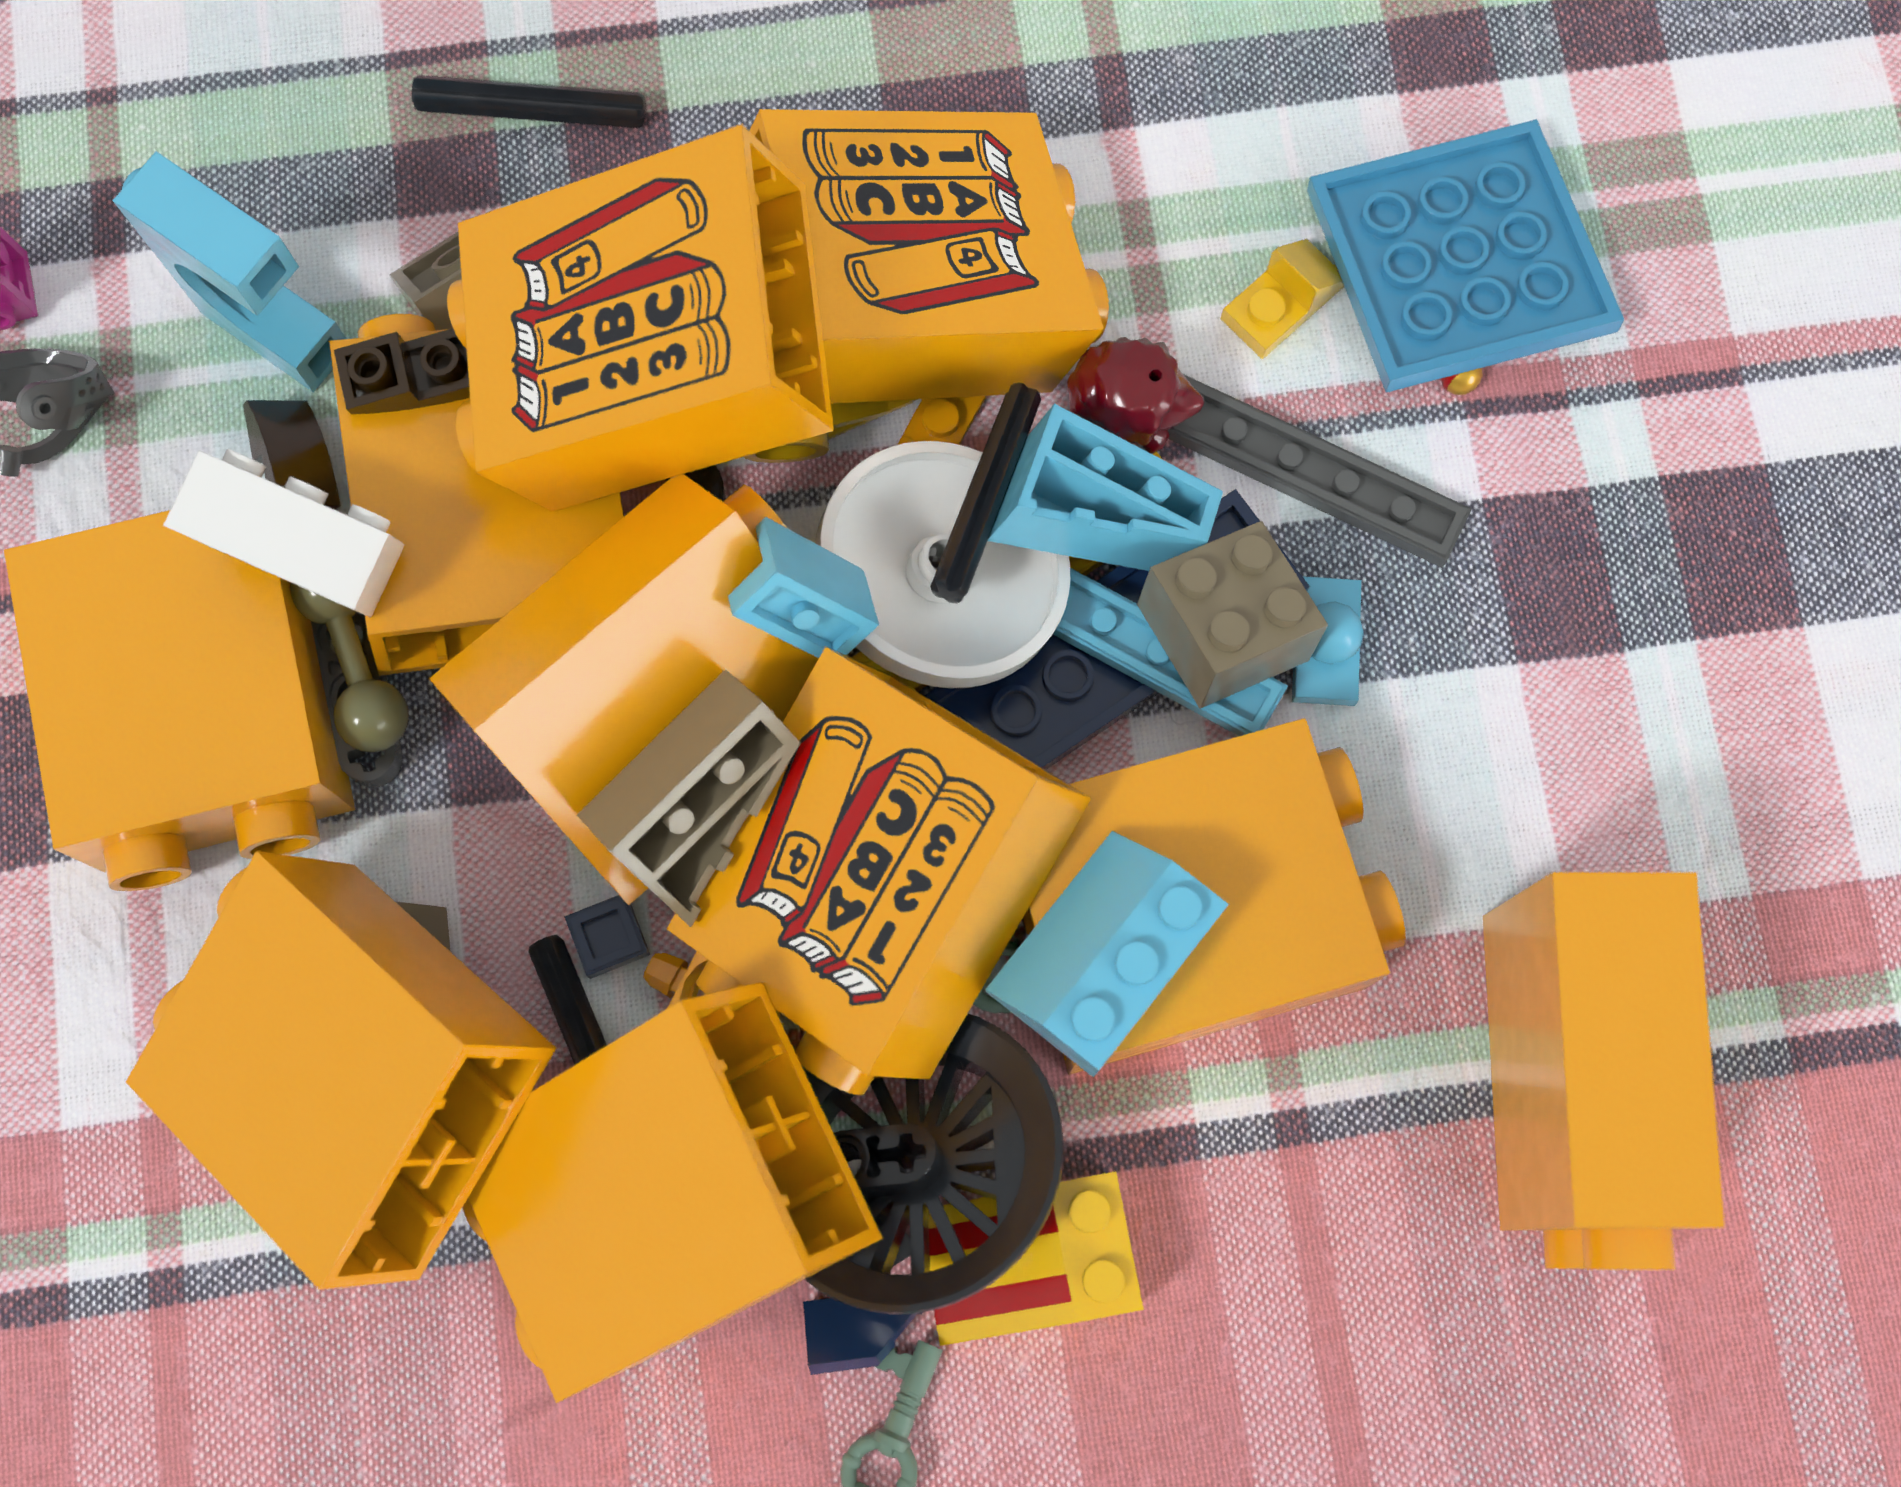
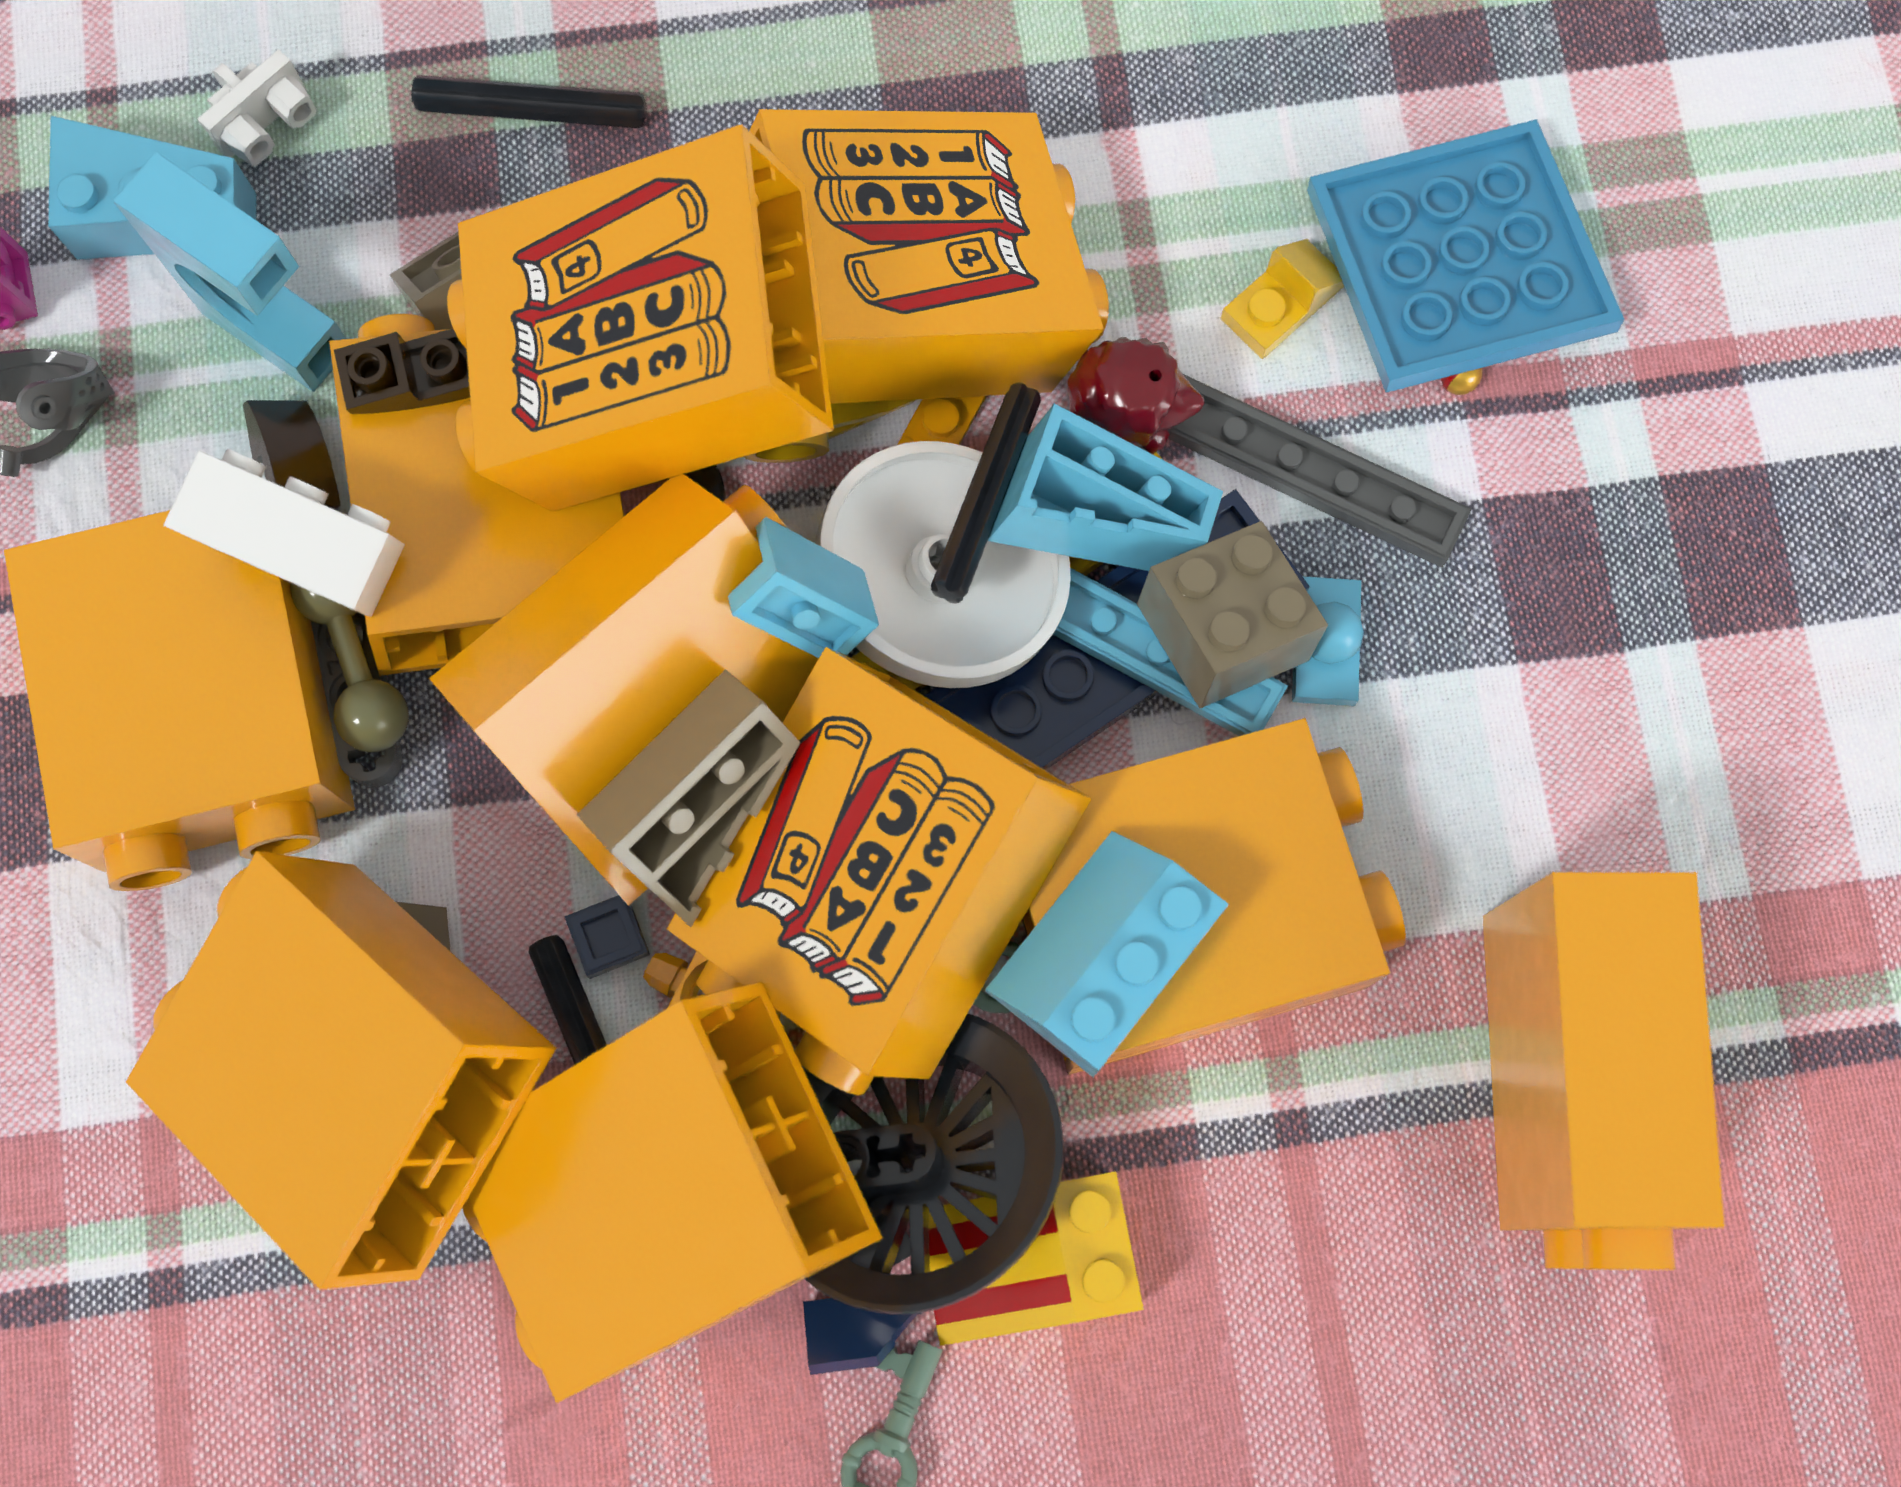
(90, 170): none -> medium azure wedge
(252, 103): none -> white hips

